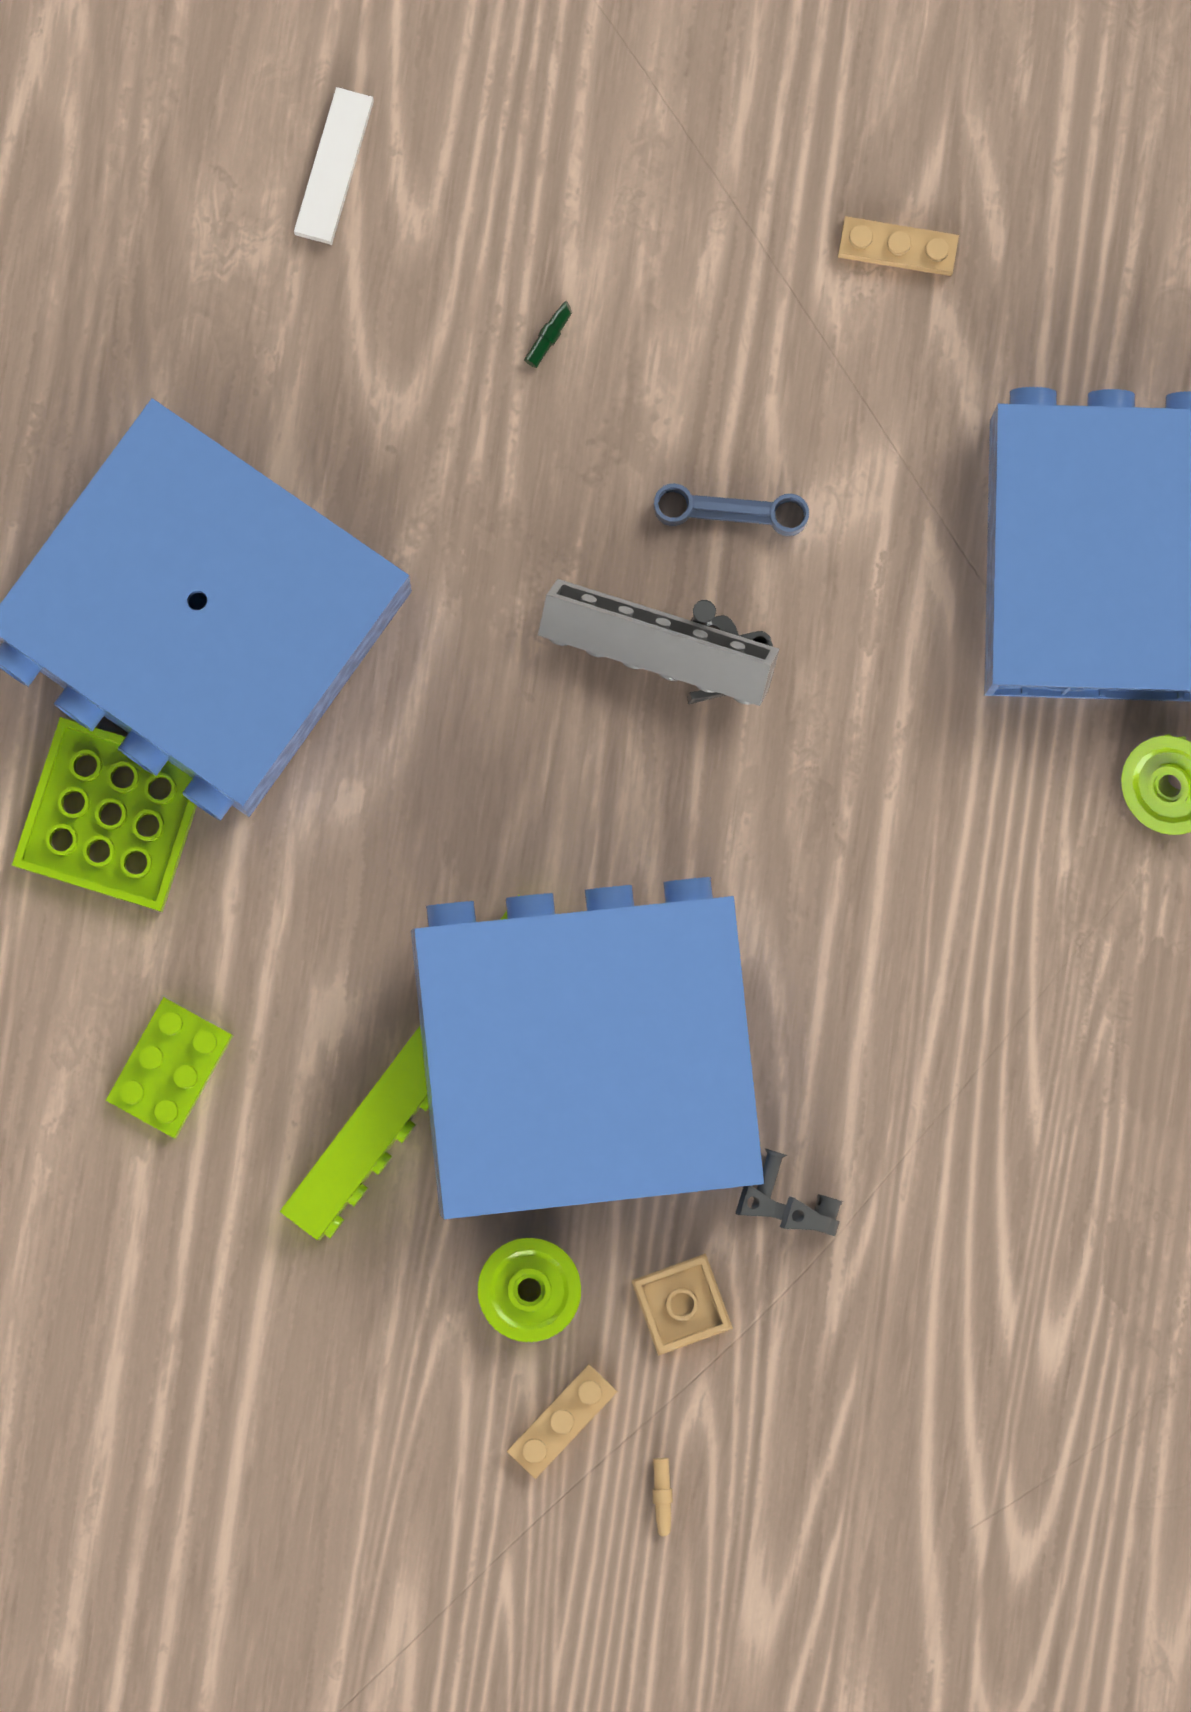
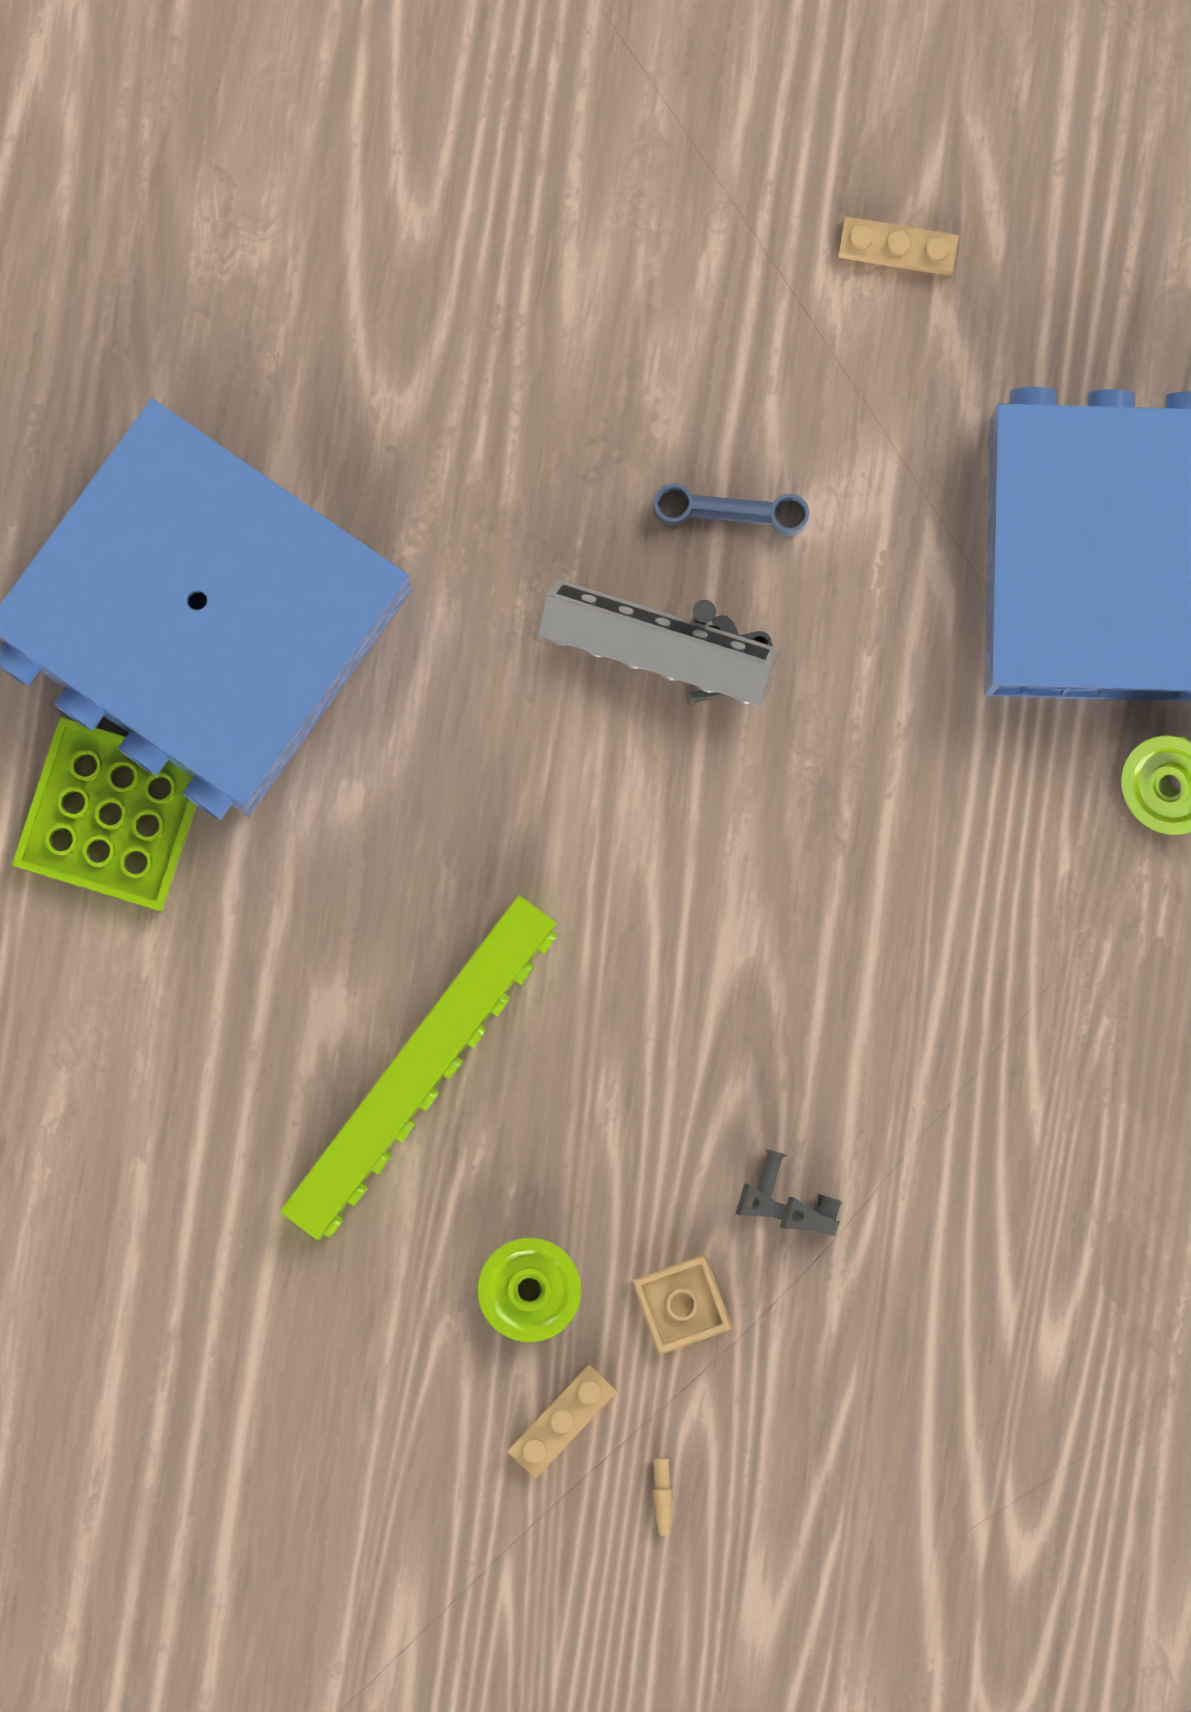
(169, 1068): lime plate -> none
(333, 166): white tile -> none
(548, 335): dark green piece -> none
(586, 1050): medium blue brick -> none

